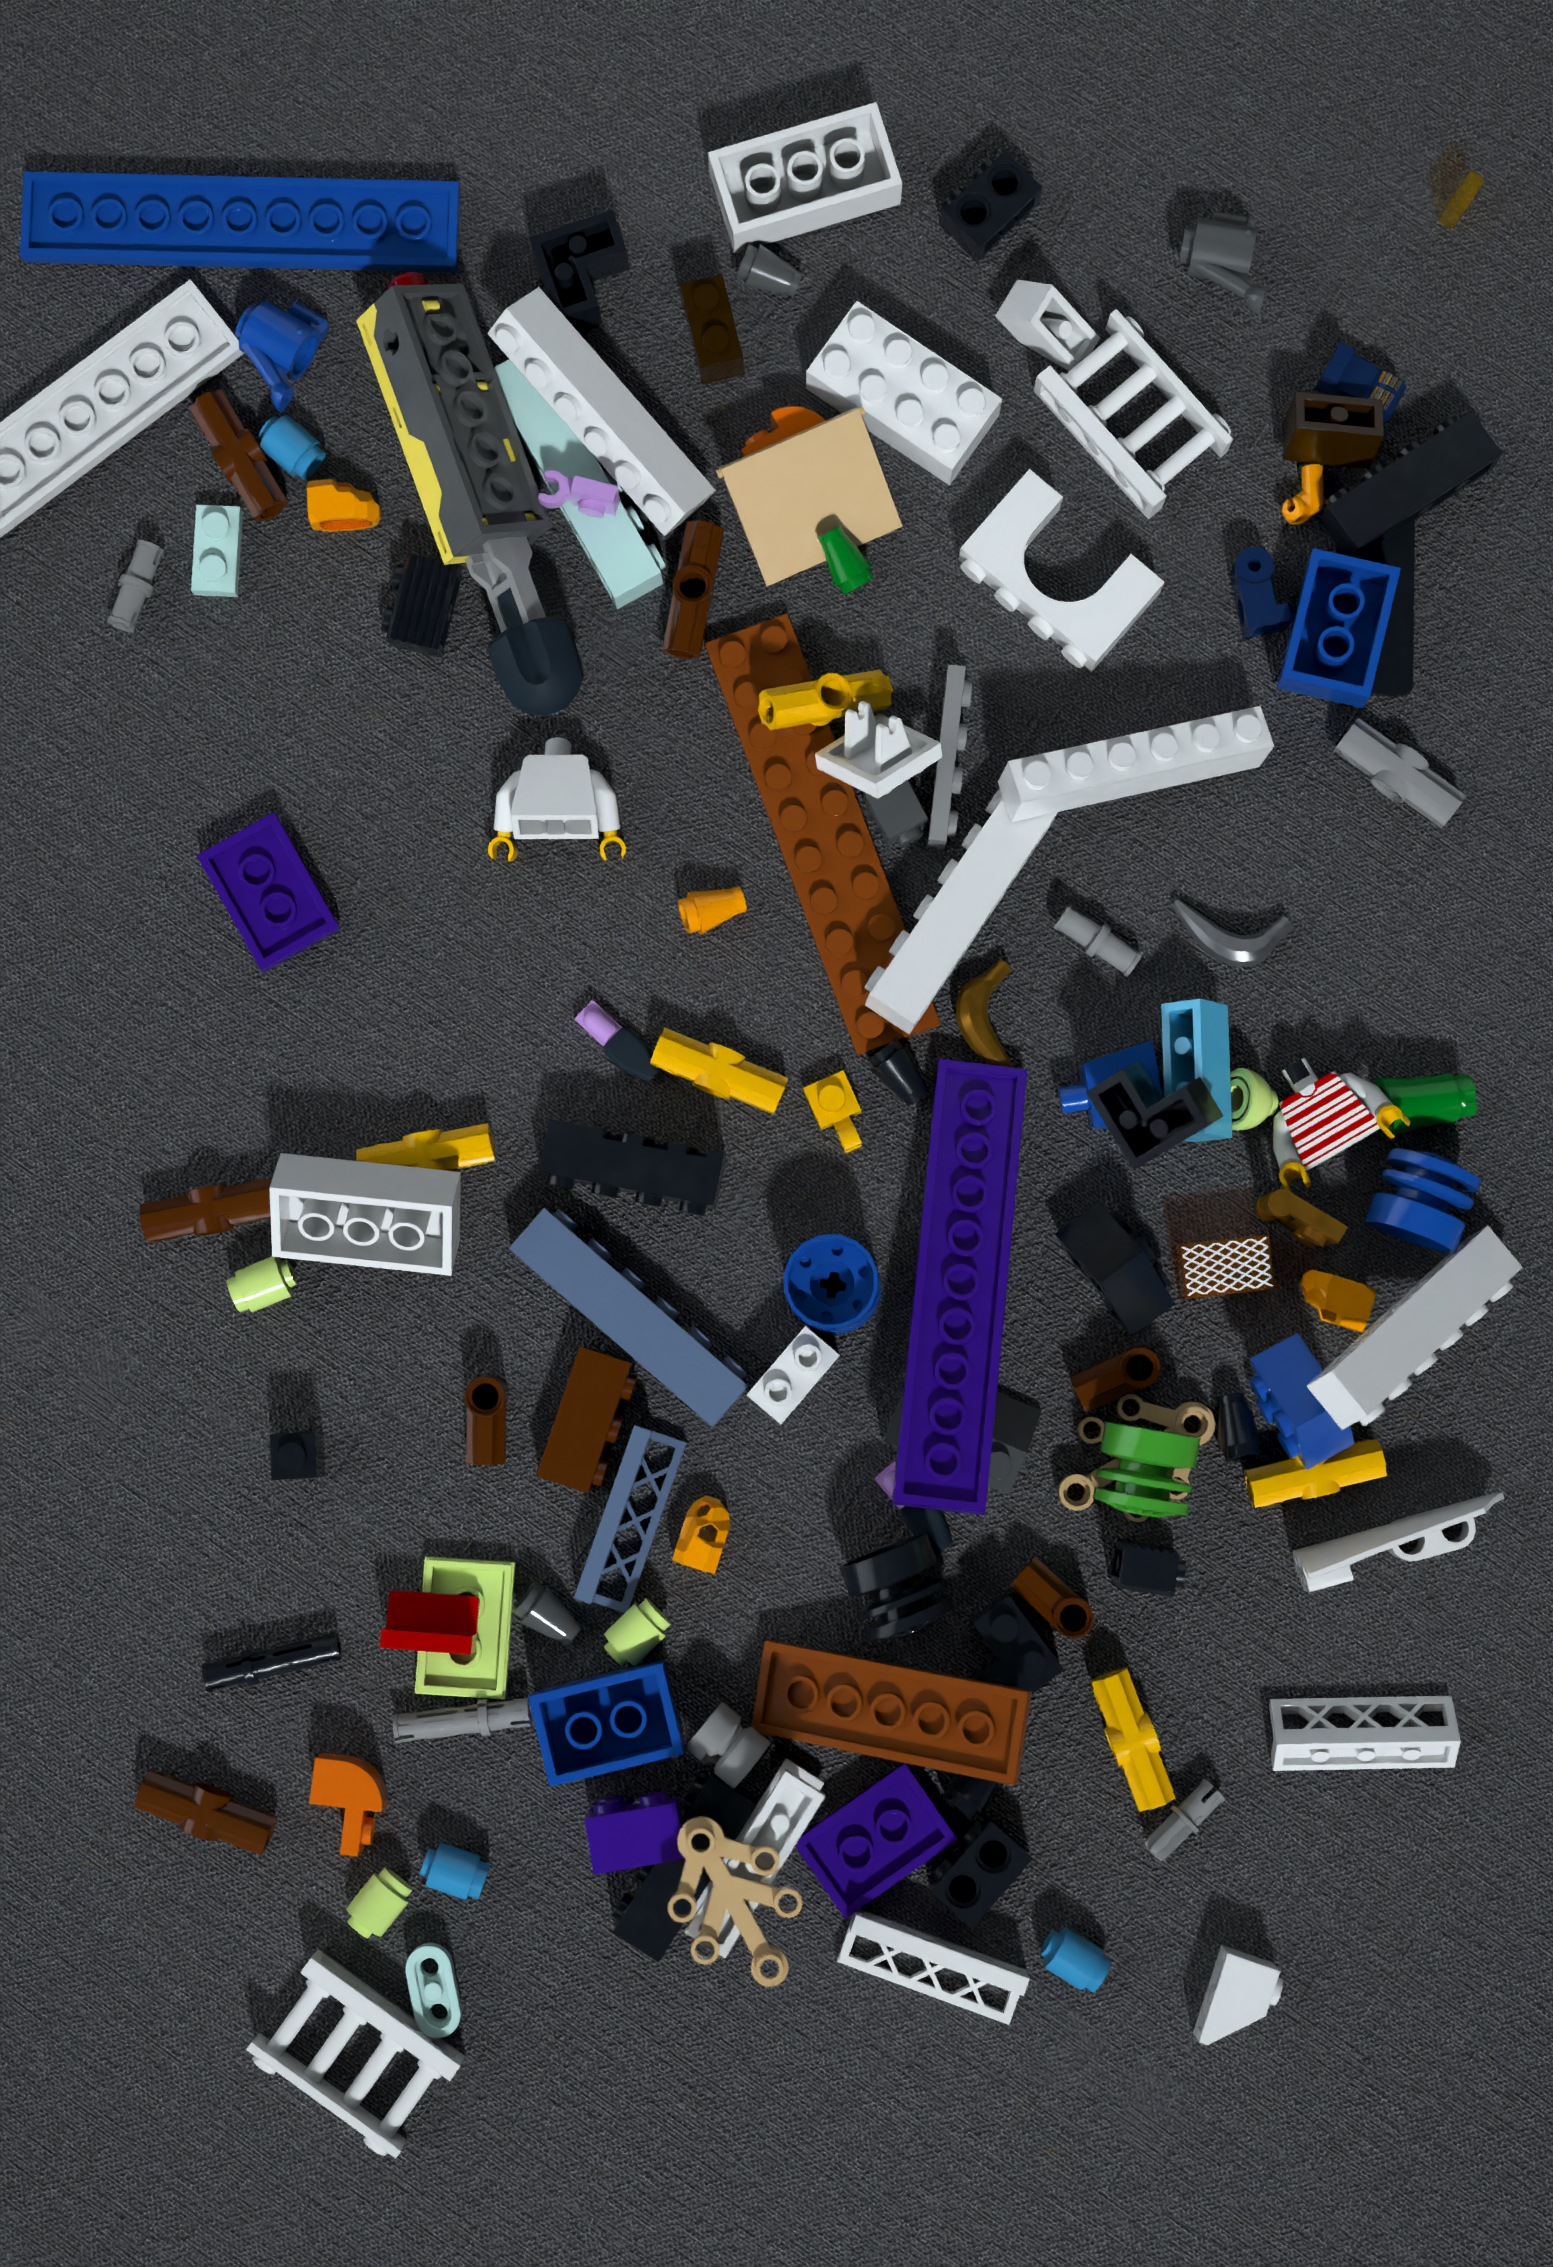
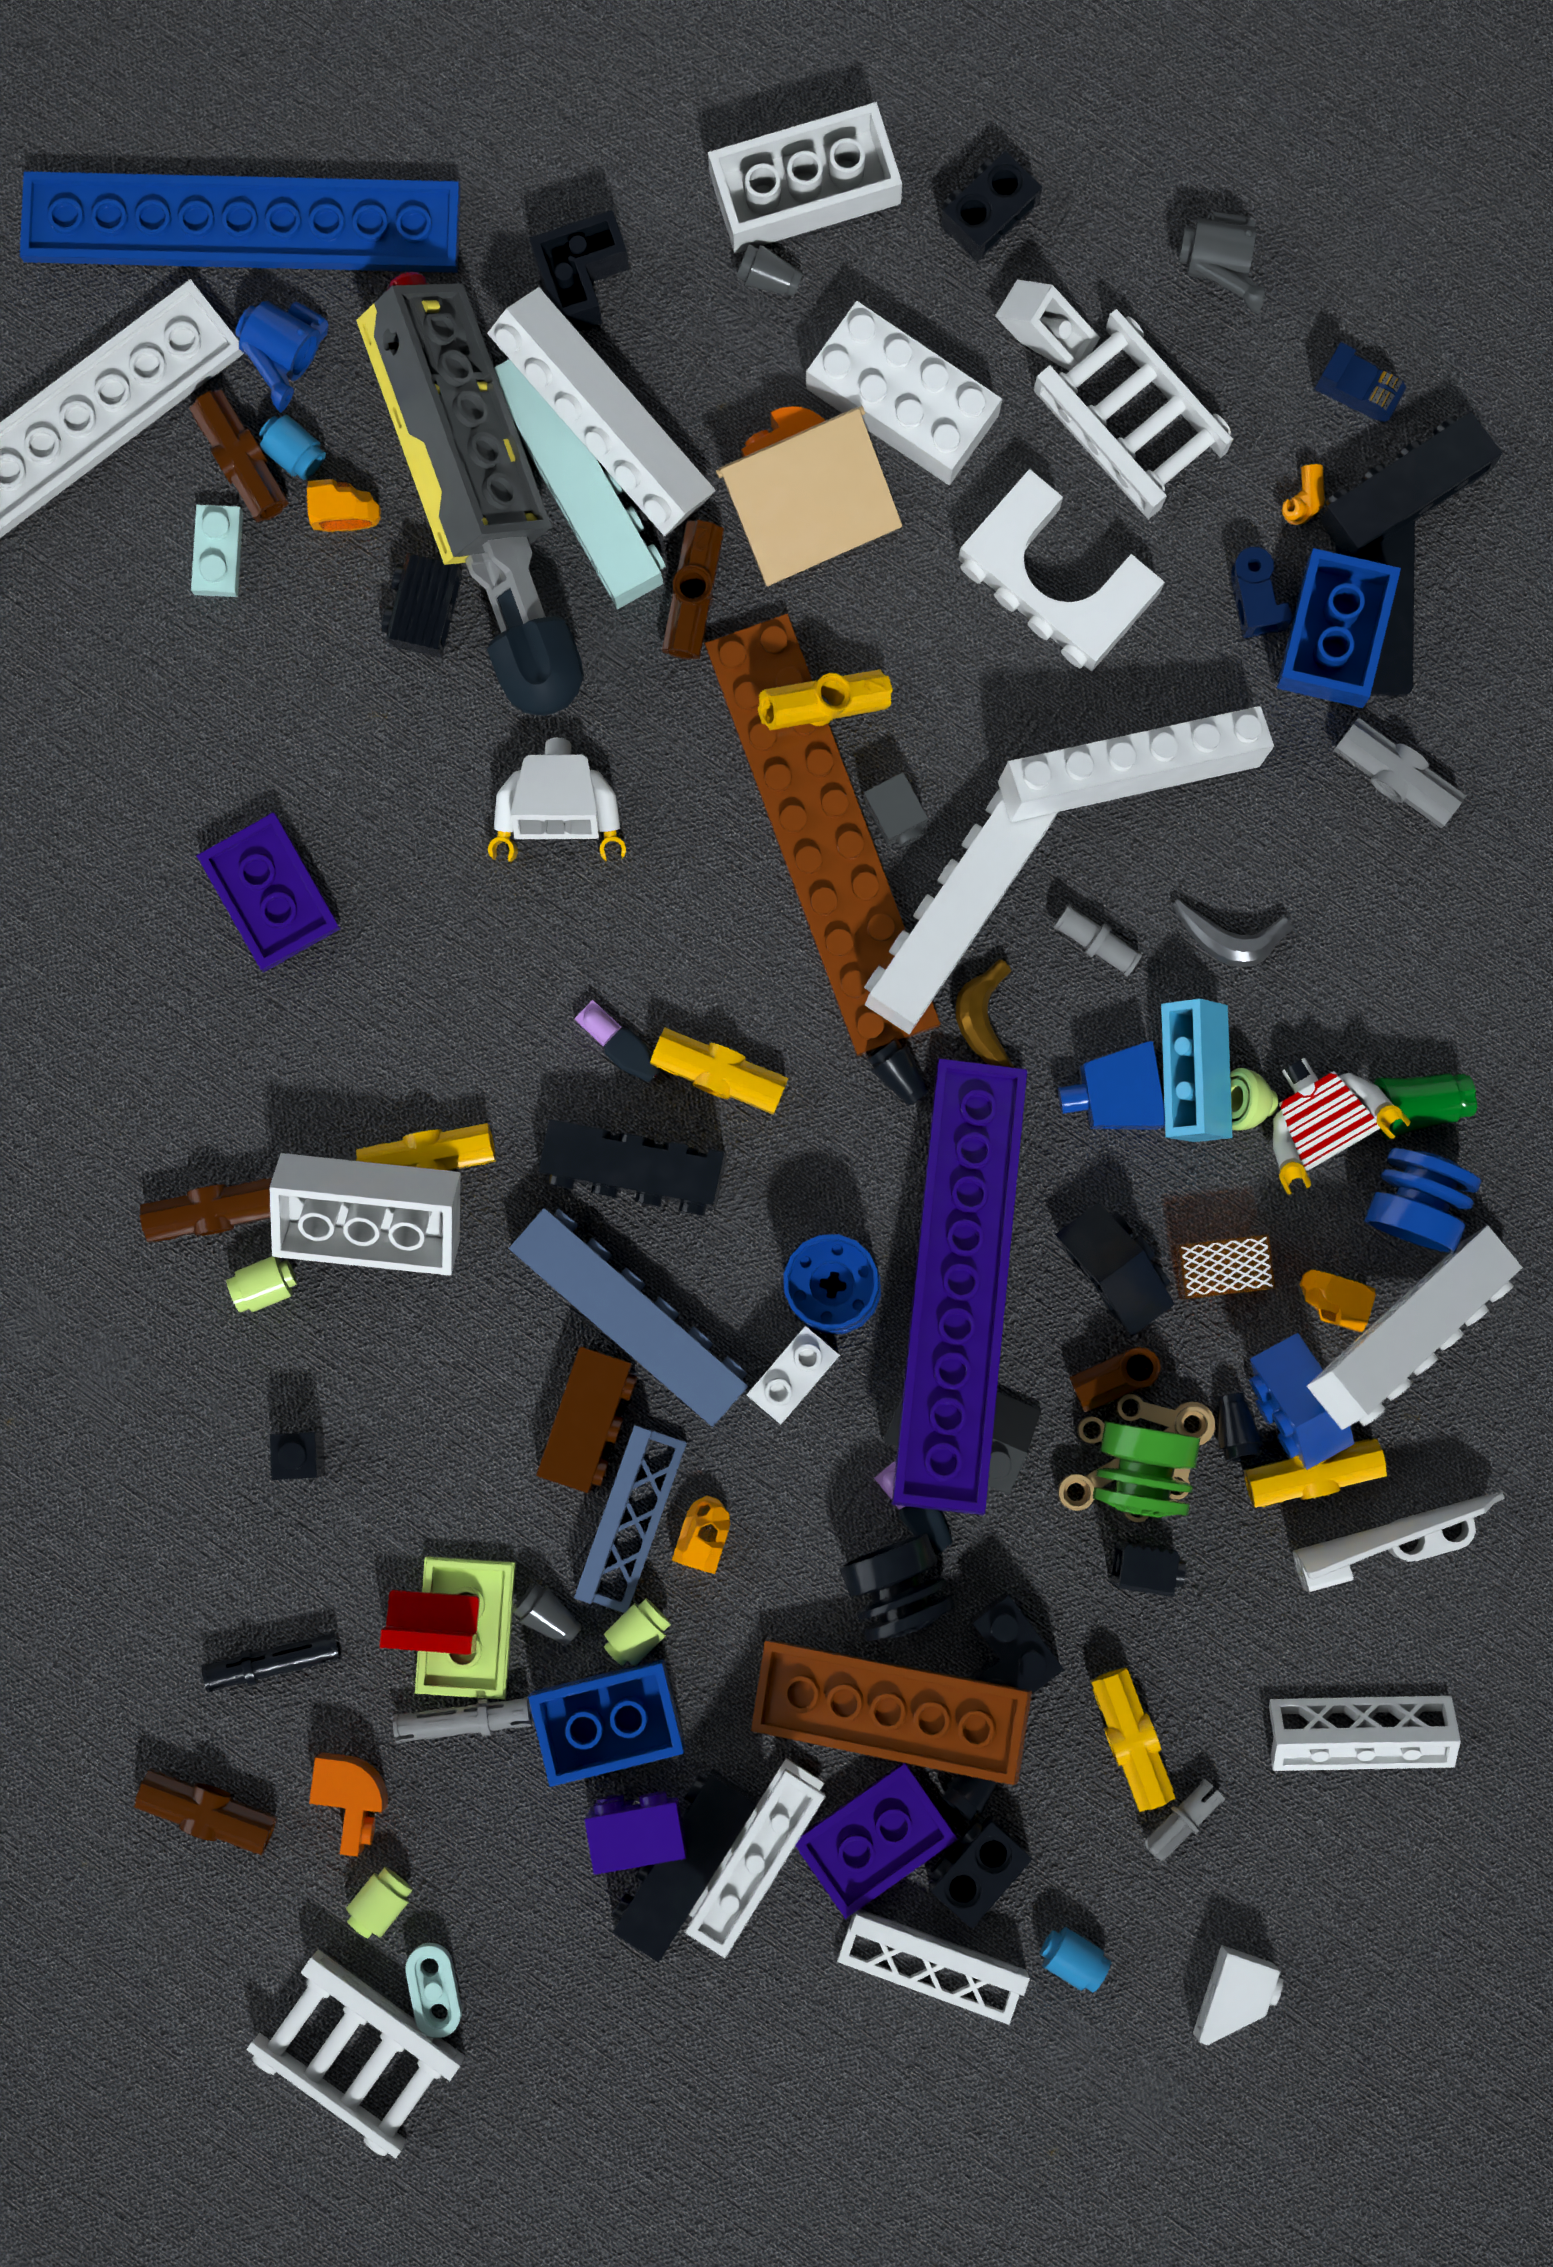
(135, 586): light grey pin -> none
(454, 1871): dark azure brick -> none
(486, 1425): reddish brown piece -> none
(589, 495): lavender plate -> none
(709, 908): light orange cone -> none
(712, 329): dark brown brick -> none
(727, 1745): light grey wheel -> none
(730, 1893): tan plant -> none
(834, 1105): yellow plate -> none
(845, 561): green cone -> none
(877, 752): white plate -> none
(952, 738): light grey plate -> none
(1049, 1596): reddish brown piece -> none
(1144, 1121): black brick -> none
(1309, 1223): pearl gold plate -> none
(1332, 430): dark brown brick -> none
(1461, 200): clear yellow tile -> none

